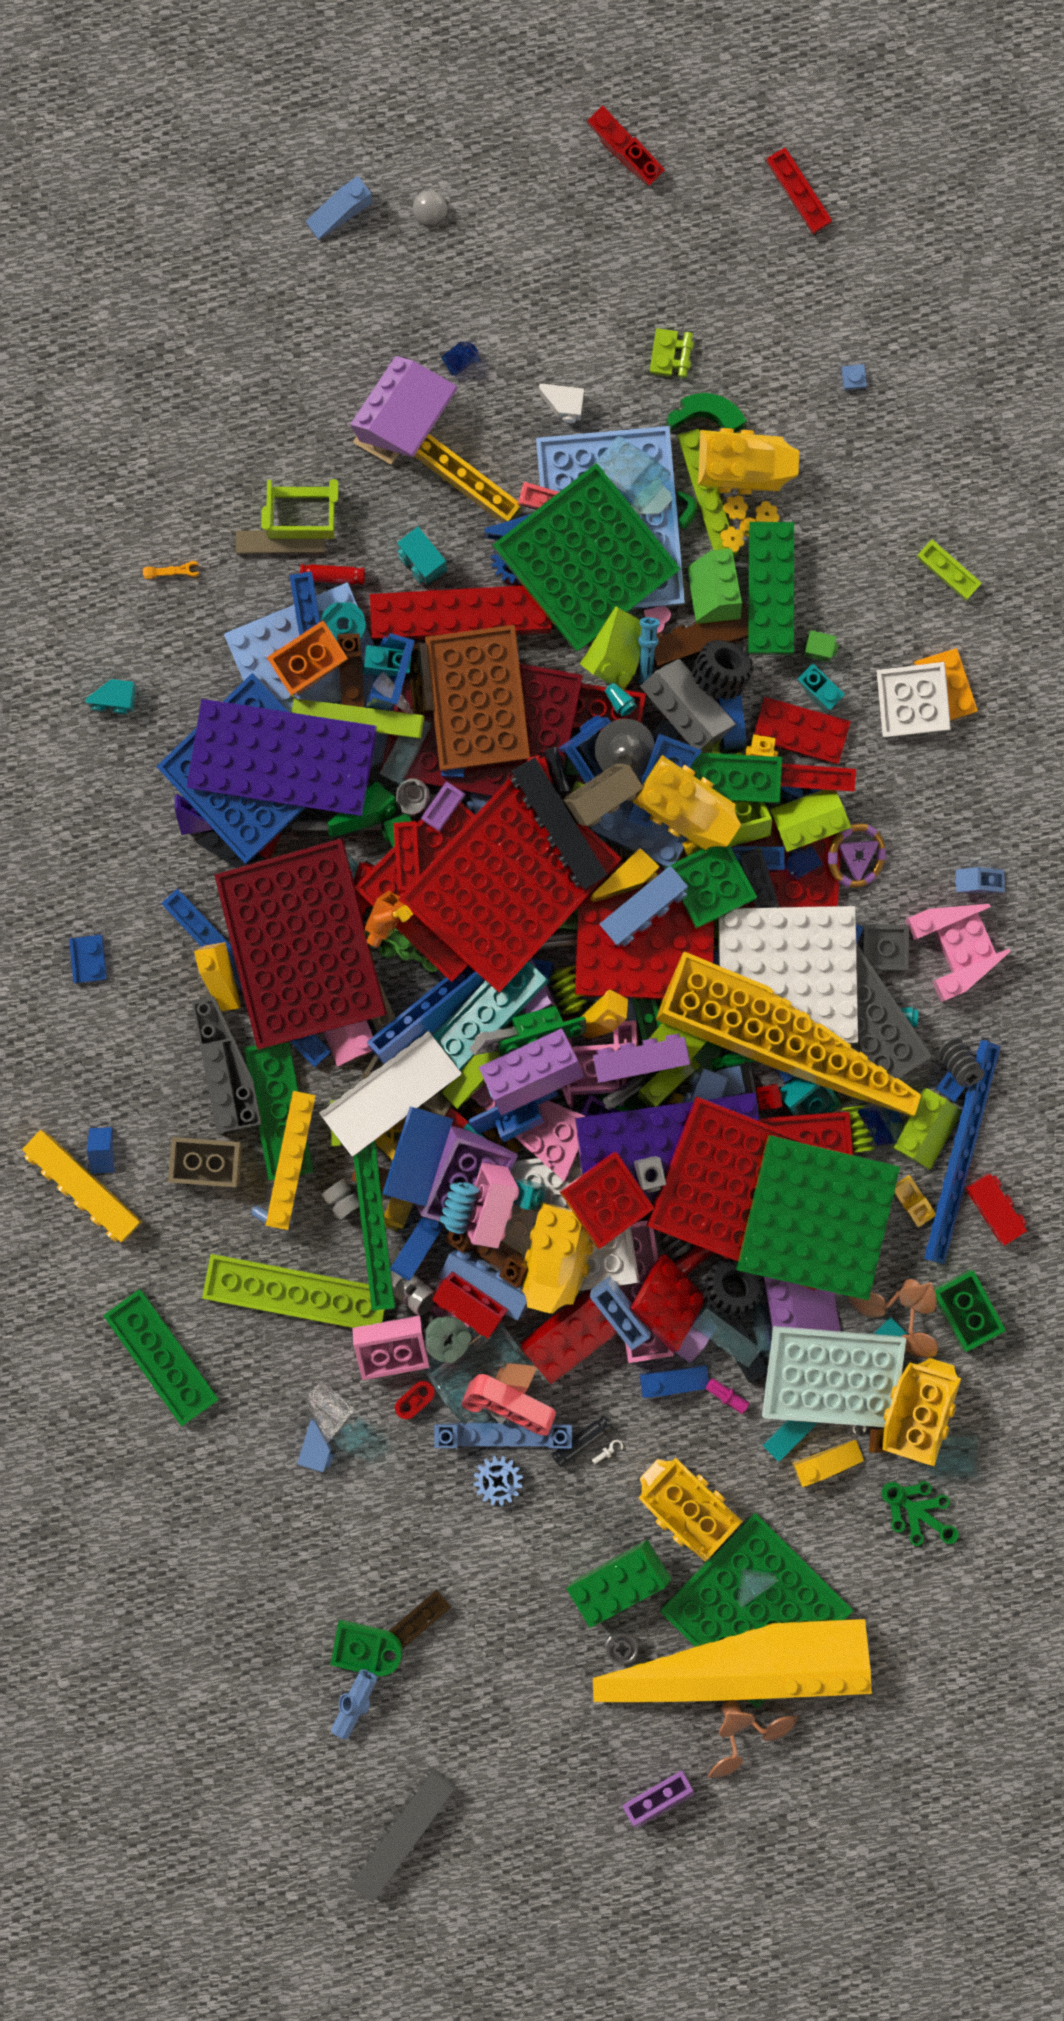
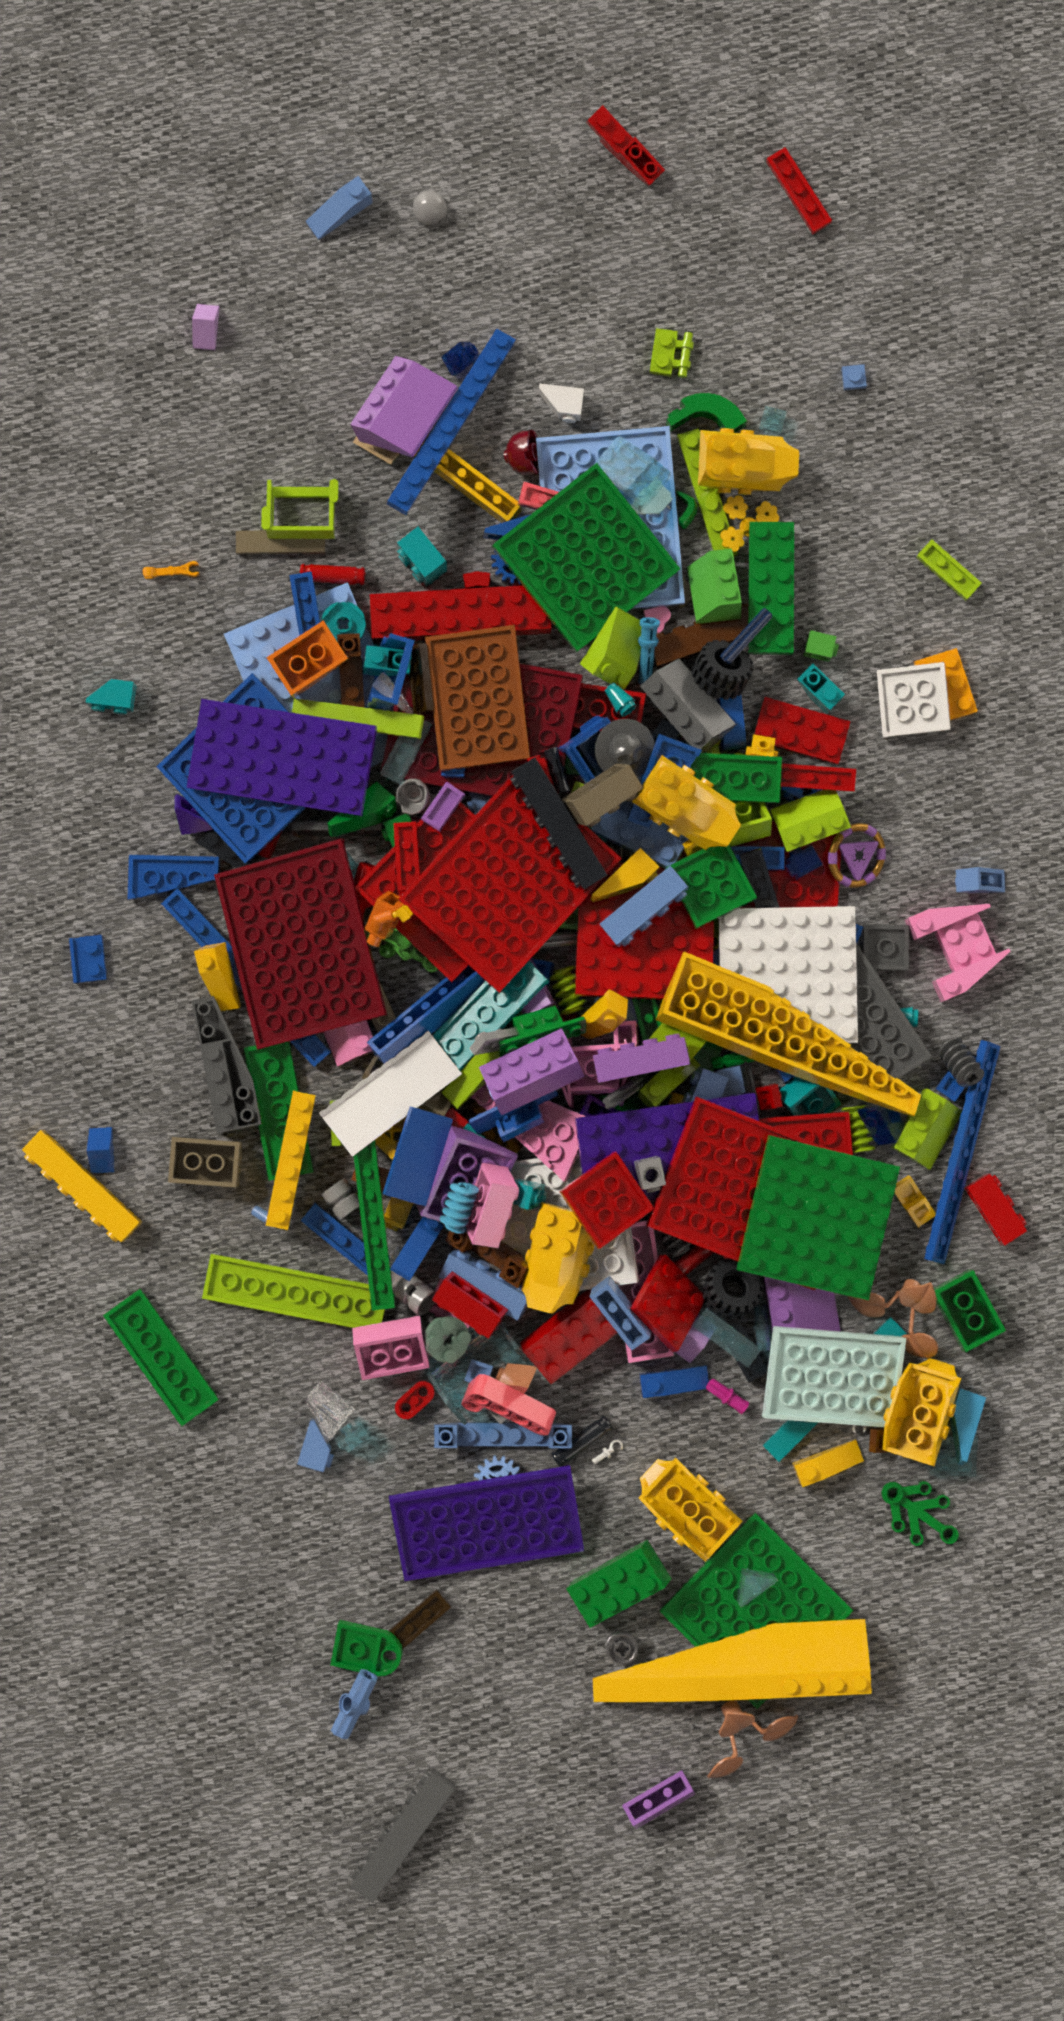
(163, 873): none -> blue wing
(205, 326): none -> lavender slope
(336, 1235): none -> blue plate
(451, 422): none -> blue plate
(476, 579): none -> red piece
(476, 1368): none -> medium blue plate
(486, 1523): none -> dark purple plate
(522, 453): none -> dark red cylinder
(746, 636): none -> dark blue axle
(772, 420): none -> clear light blue plate
(965, 1422): none -> dark azure slope

